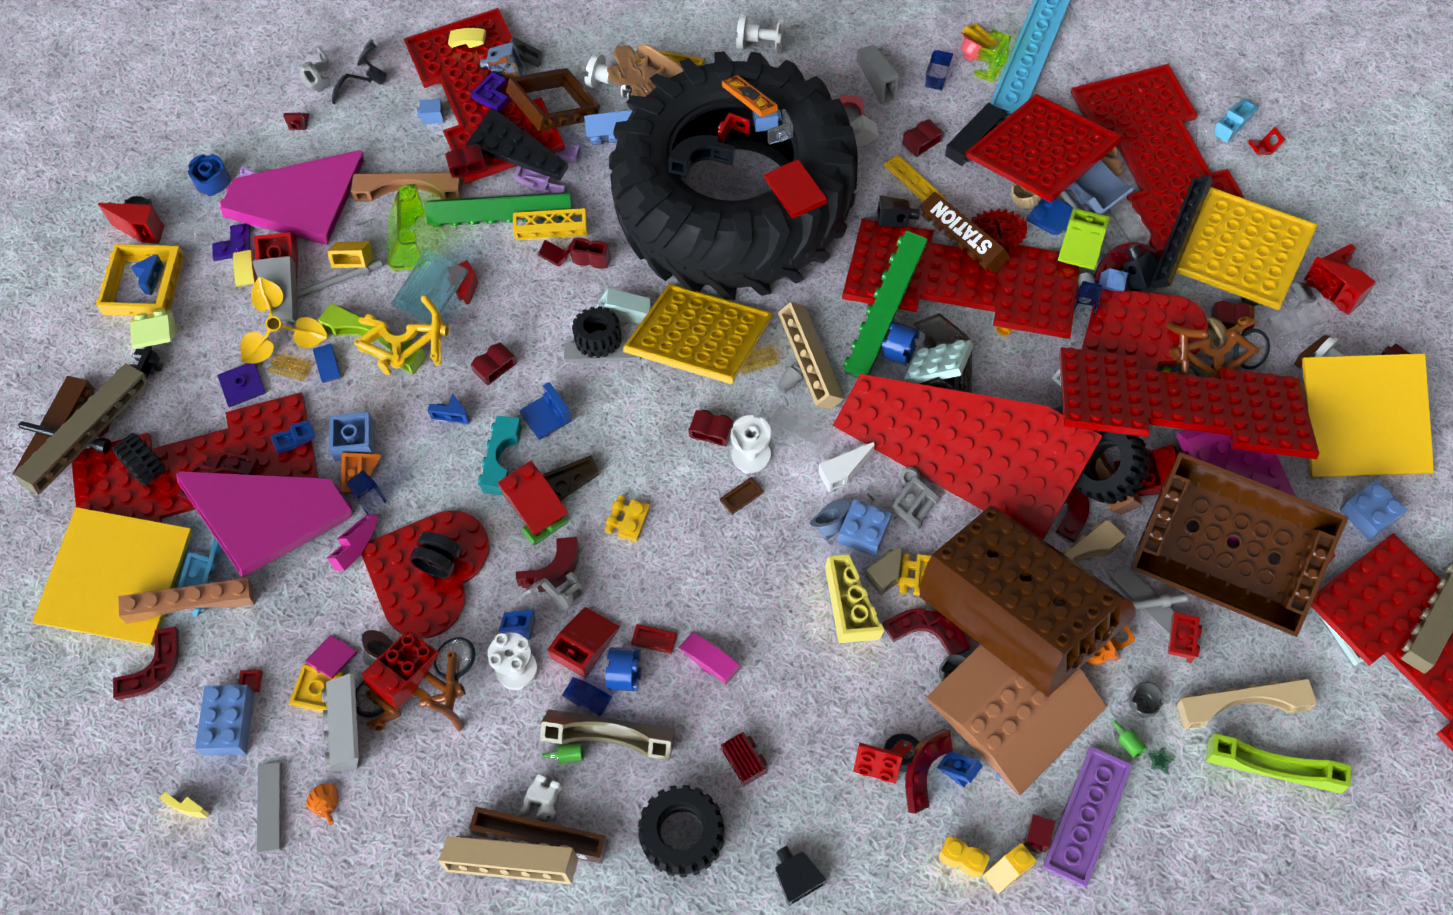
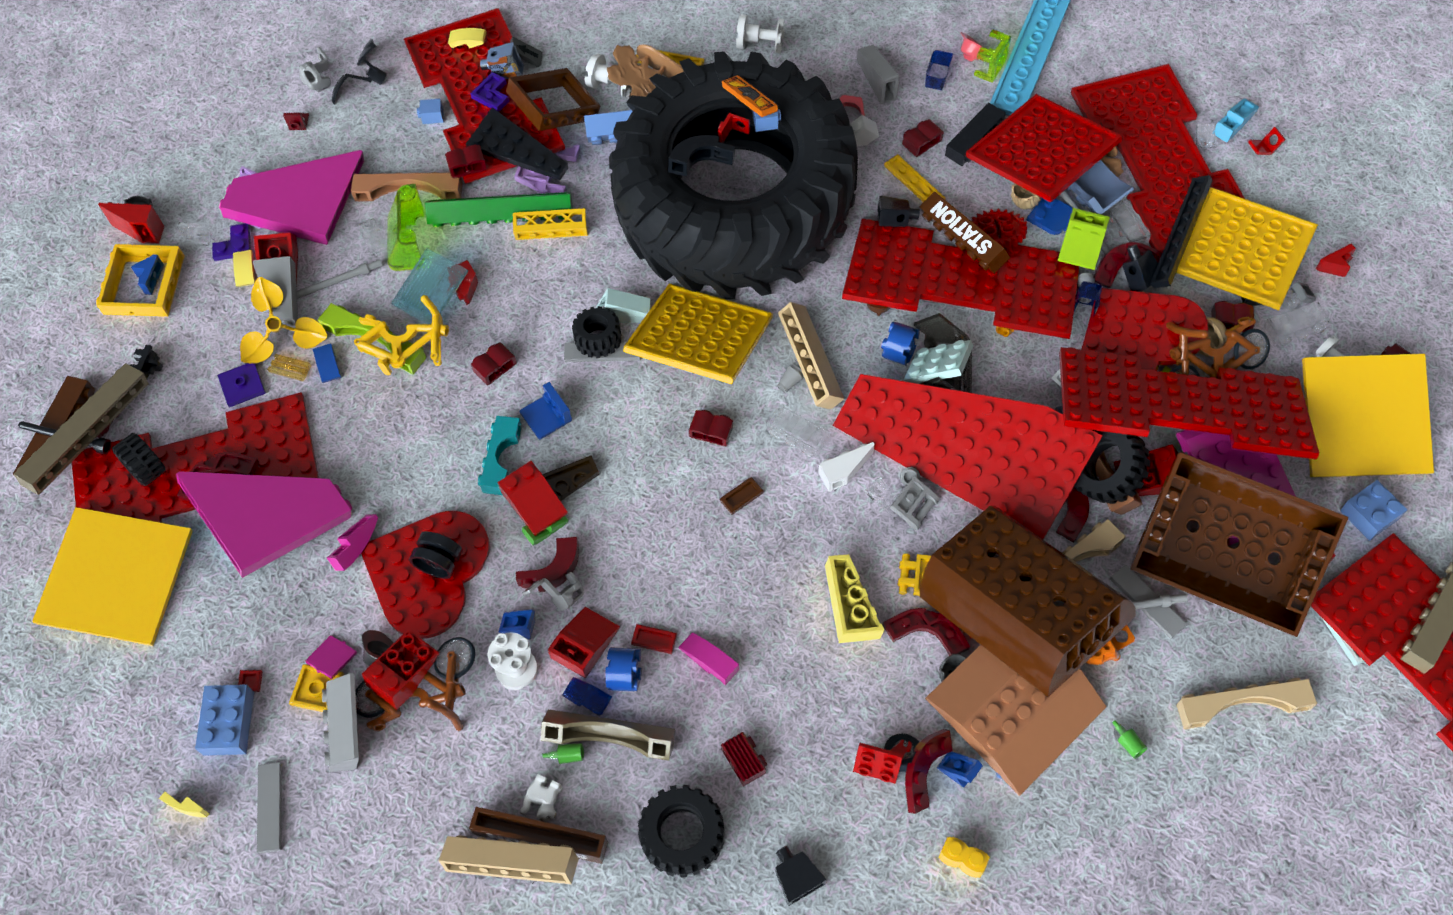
(152, 328): yellowish green slope -> none
(156, 603): nougat arch -> none
(156, 672): dark red plate -> none
(198, 568): medium azure bracket -> none
(208, 174): blue brick -> none
(297, 435): blue slope -> none
(323, 801): orange piece -> none
(350, 254): yellow brick -> none
(351, 434): medium blue brick -> none
(353, 464): orange wing -> none
(361, 483): clear blue piece -> none
(453, 412): blue slope -> none
(553, 253): dark red bracket -> none
(590, 253): dark red brick -> none
(633, 520): yellow plate -> none
(750, 442): white piece -> none
(762, 364): clear yellow tile -> none
(781, 132): clear bracket -> none
(795, 188): red tile -> none
(831, 518): sand blue piece -> none
(864, 528): medium blue brick -> none
(885, 572): dark tan slope -> none
(886, 304): green brick -> none
(980, 36): yellow tile -> none
(1010, 868): yellow slope -> none
(1039, 834): dark red brick -> none
(1087, 817): medium lavender plate -> none
(1113, 280): medium blue brick -> none
(1150, 694): dark grey hair -> none
(1160, 760): clear green piece -> none
(1184, 636): red bracket -> none
(1310, 351): reddish brown tile -> none
(1313, 773): lime arch -> none
(1339, 283): red slope -> none

